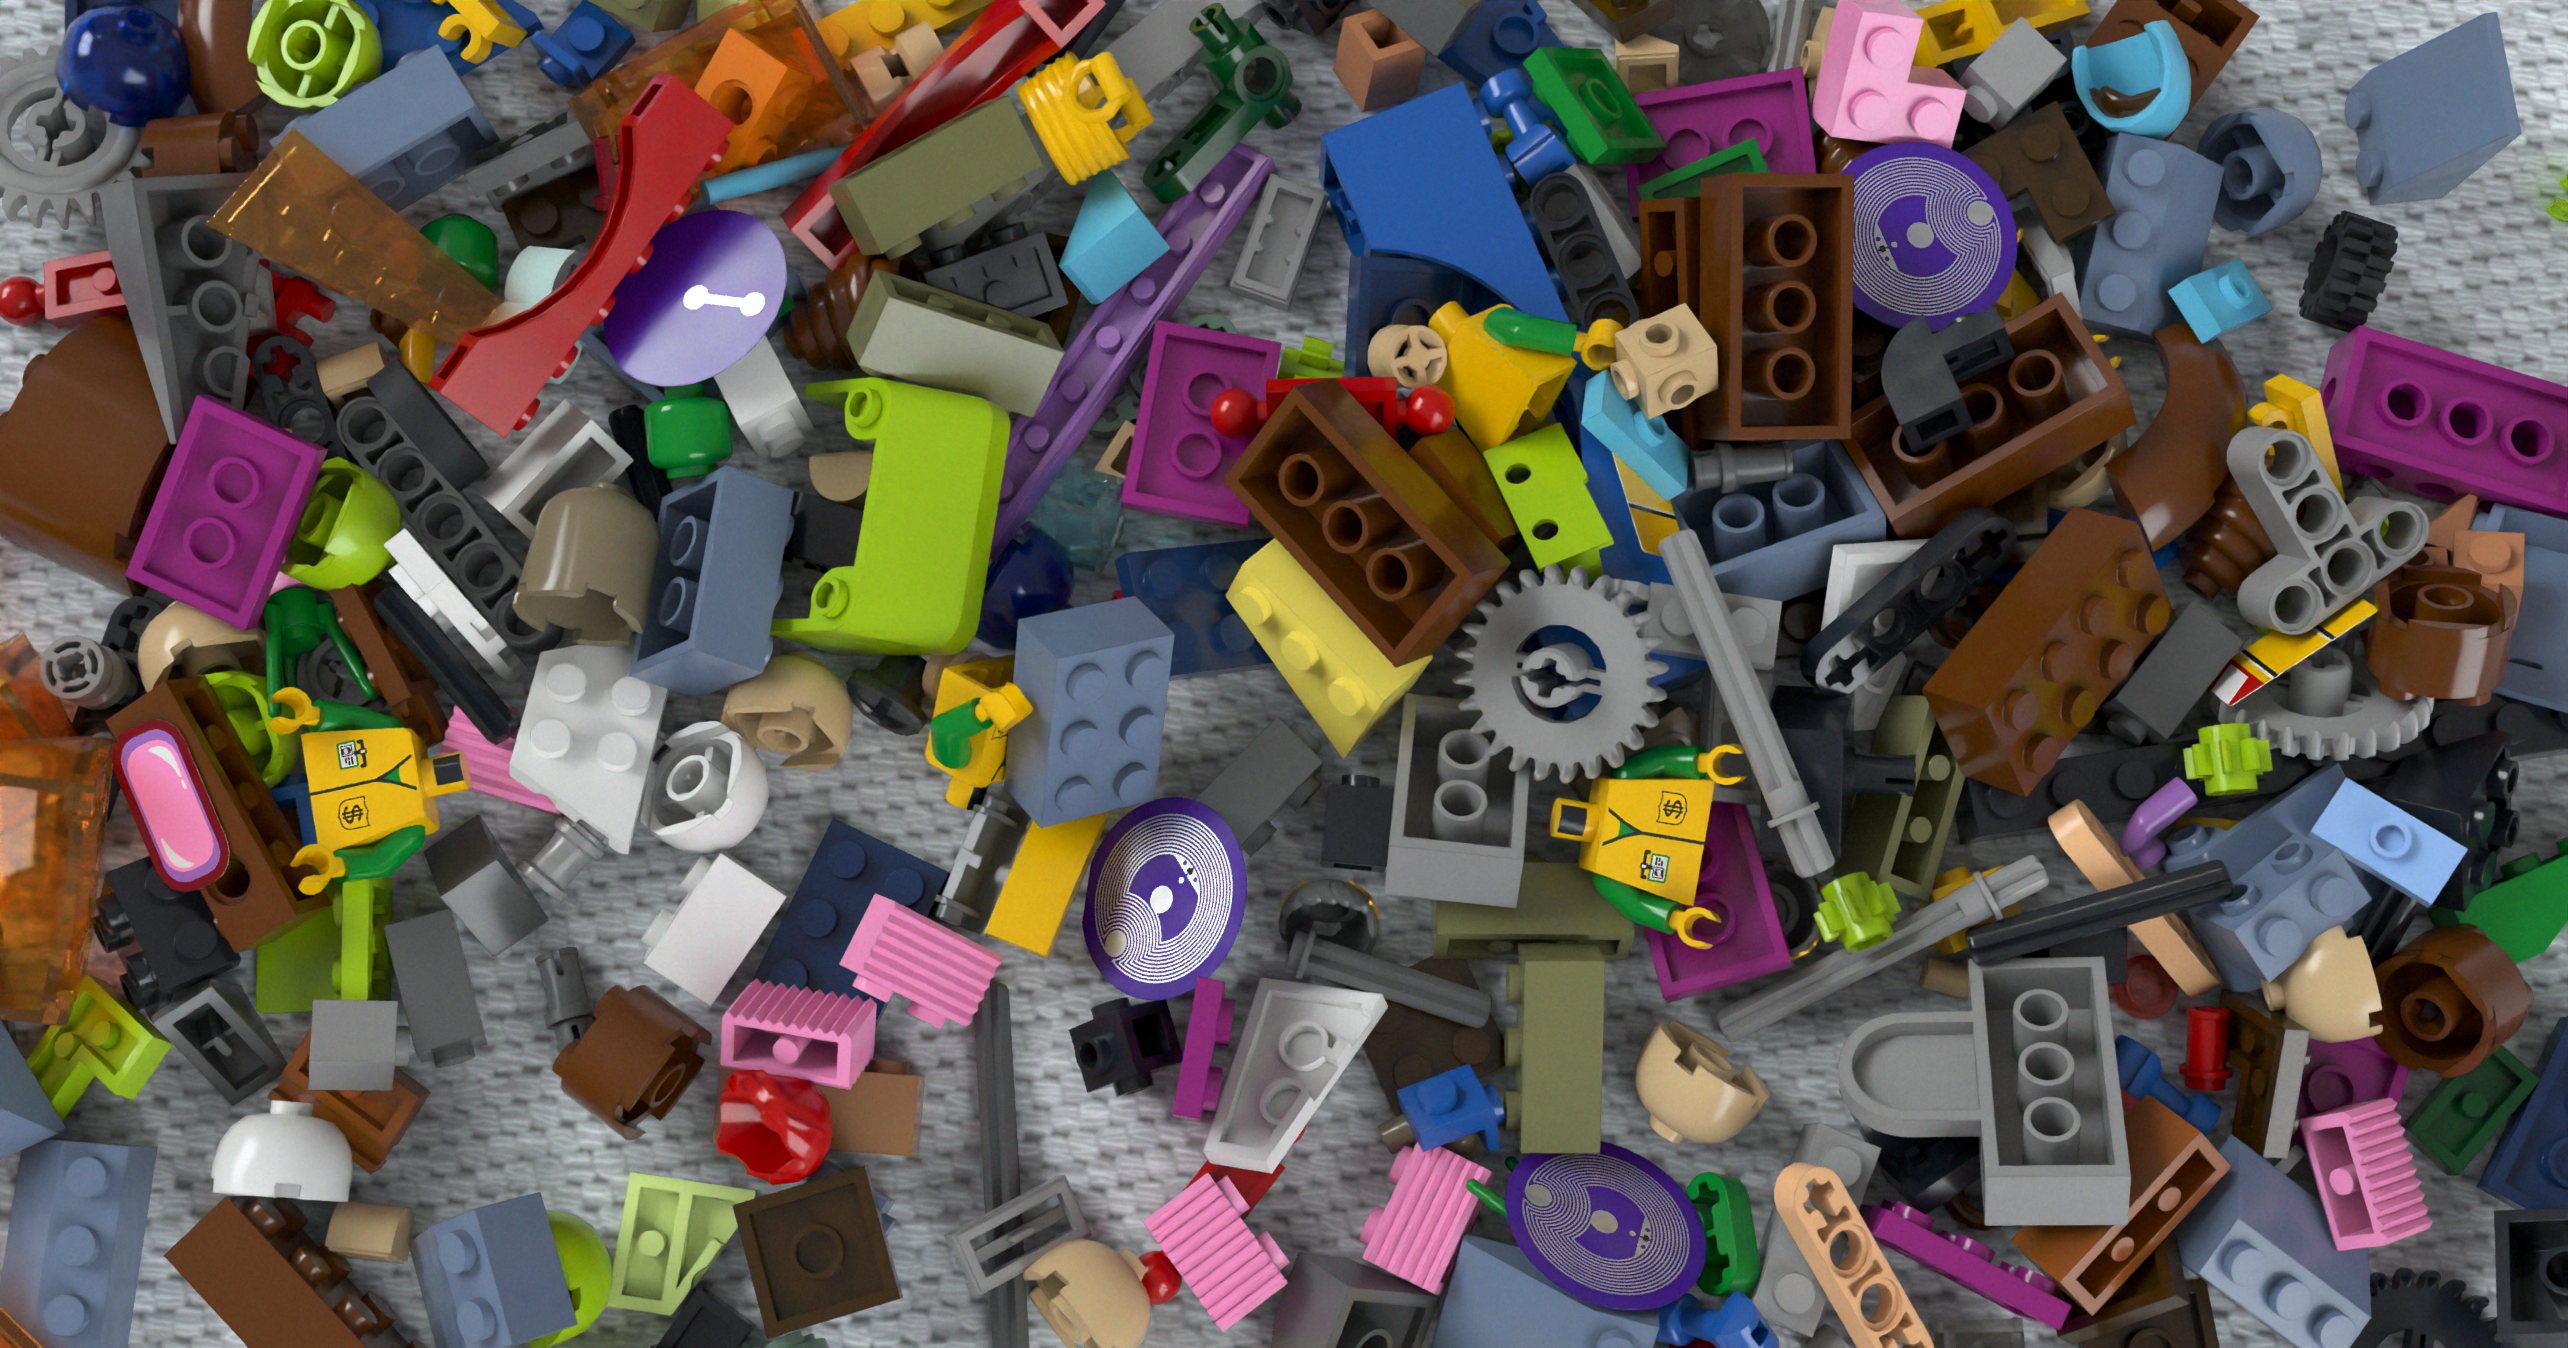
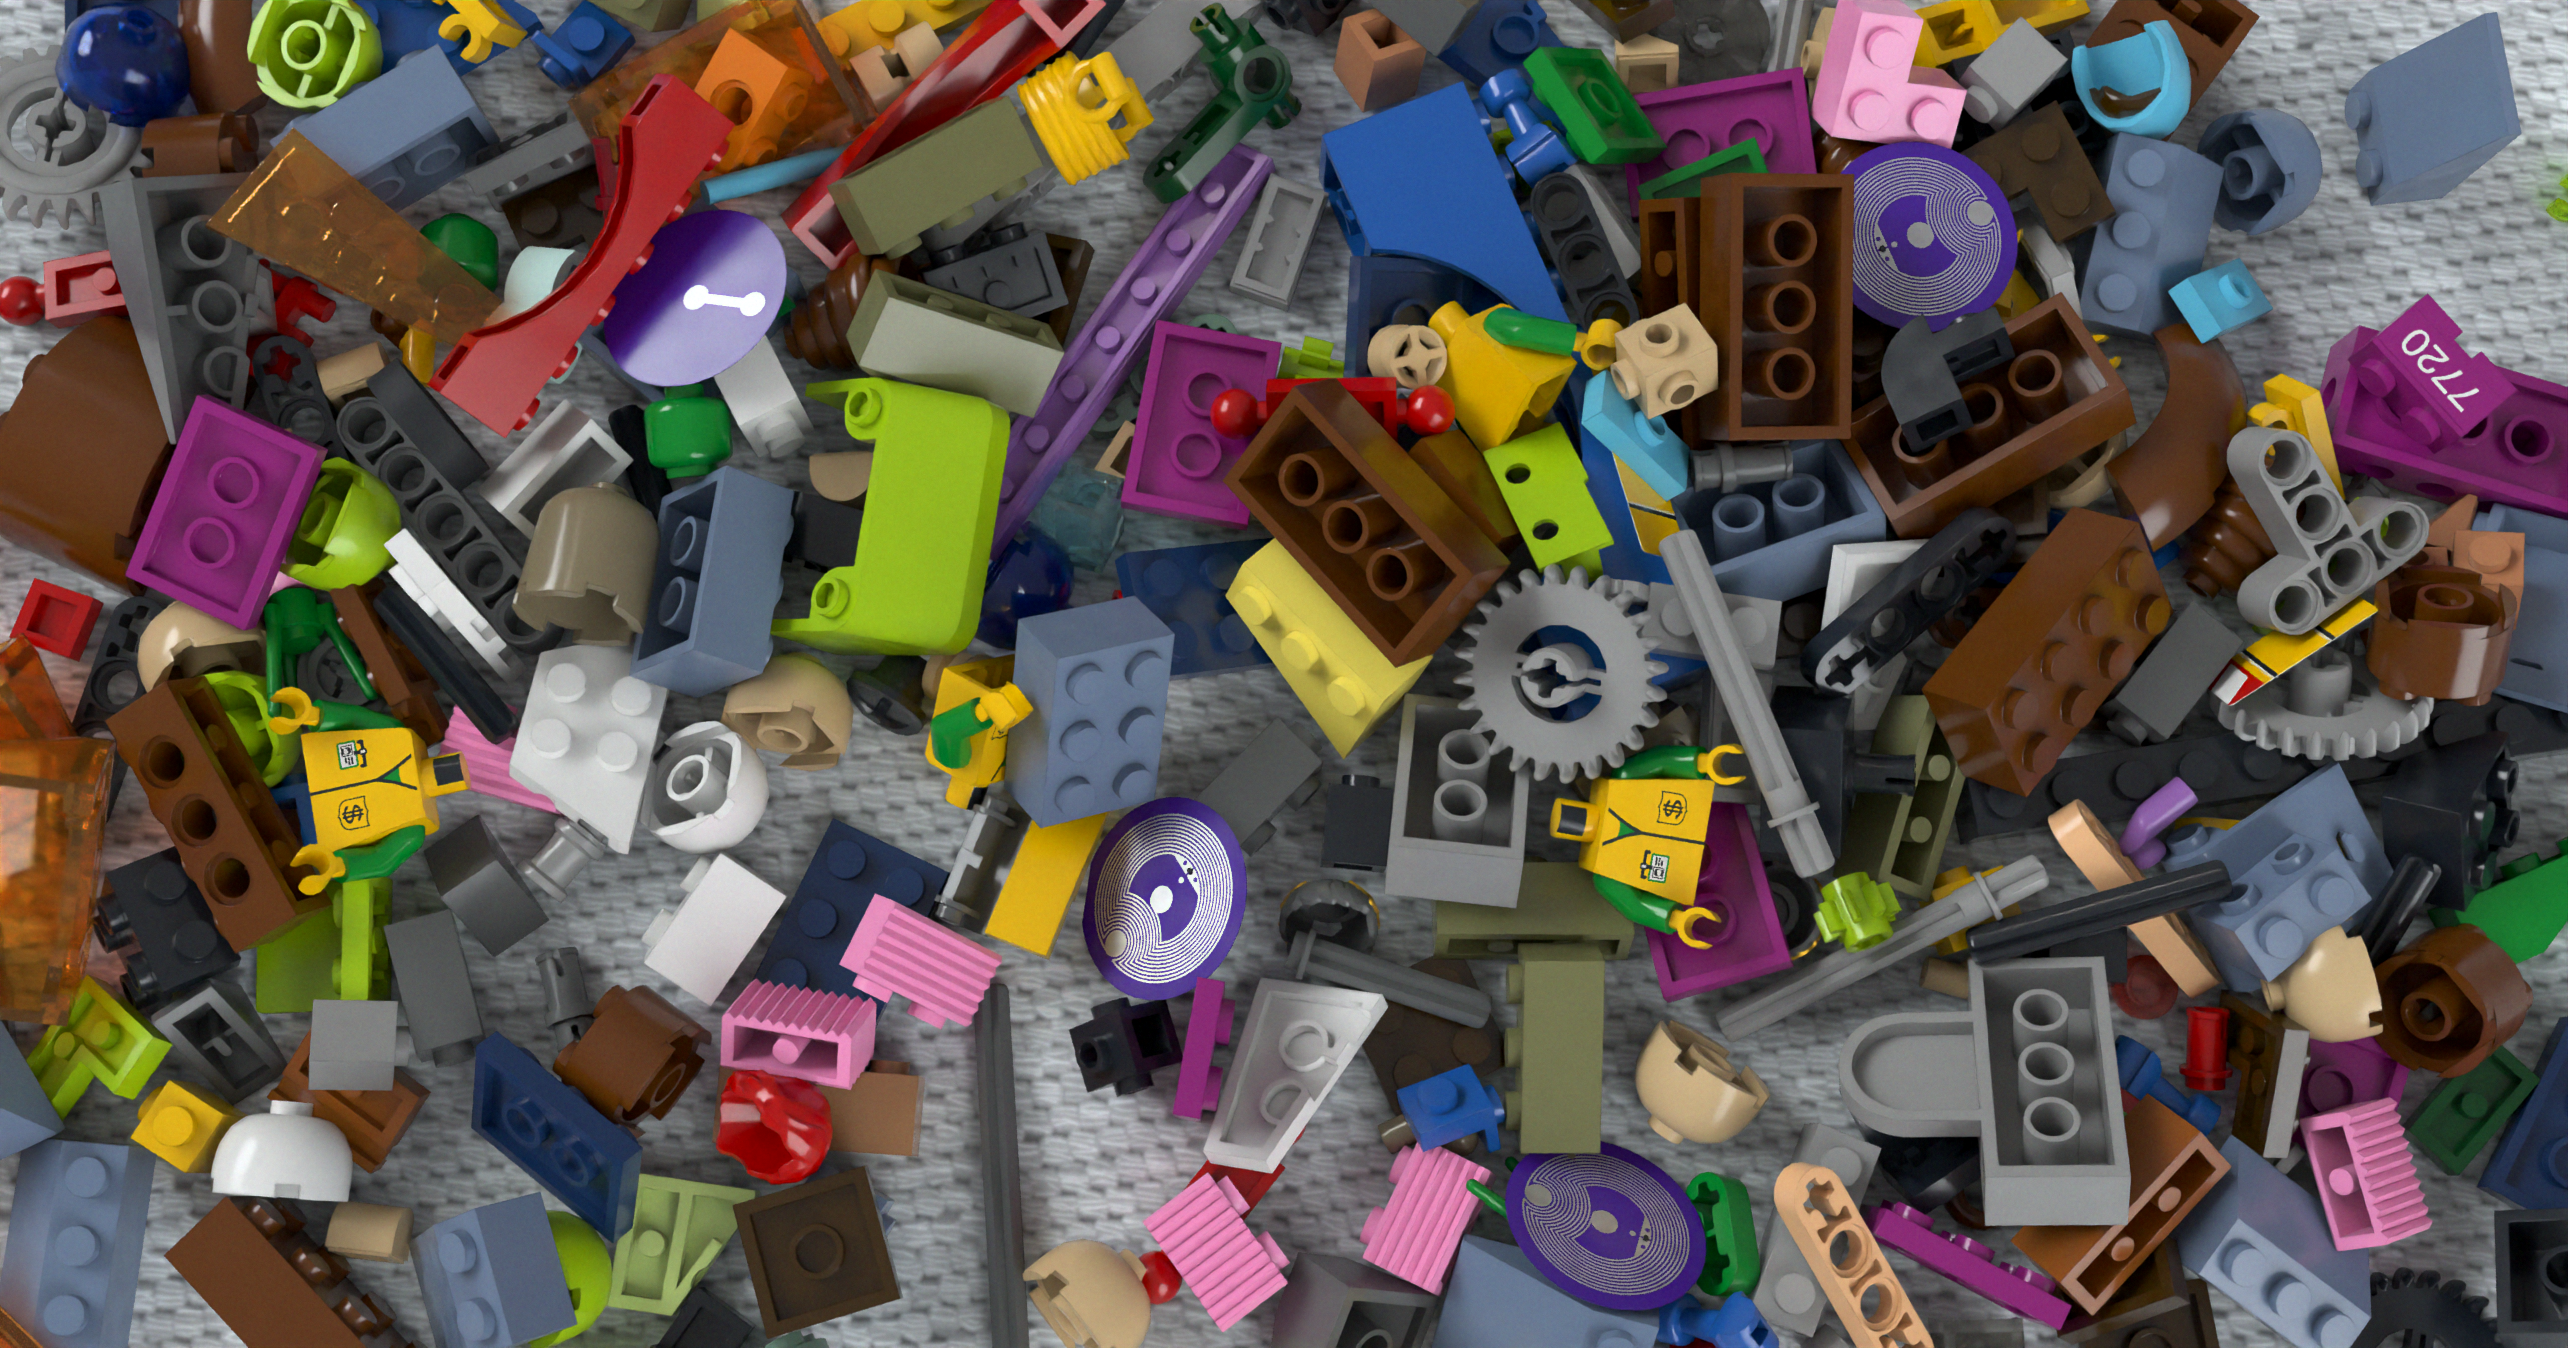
(57, 619): none -> red plate
(98, 681): light grey wheel -> none
(170, 805): sticker -> none
(185, 1124): none -> yellow brick
(556, 1136): none -> dark blue plate
(969, 1259): light grey tile -> none
(1109, 240): medium azure slope -> none
(2227, 759): lime gear -> none
(2348, 271): black tyre -> none
(2388, 842): light blue plate -> none
(2429, 376): none -> magenta brick

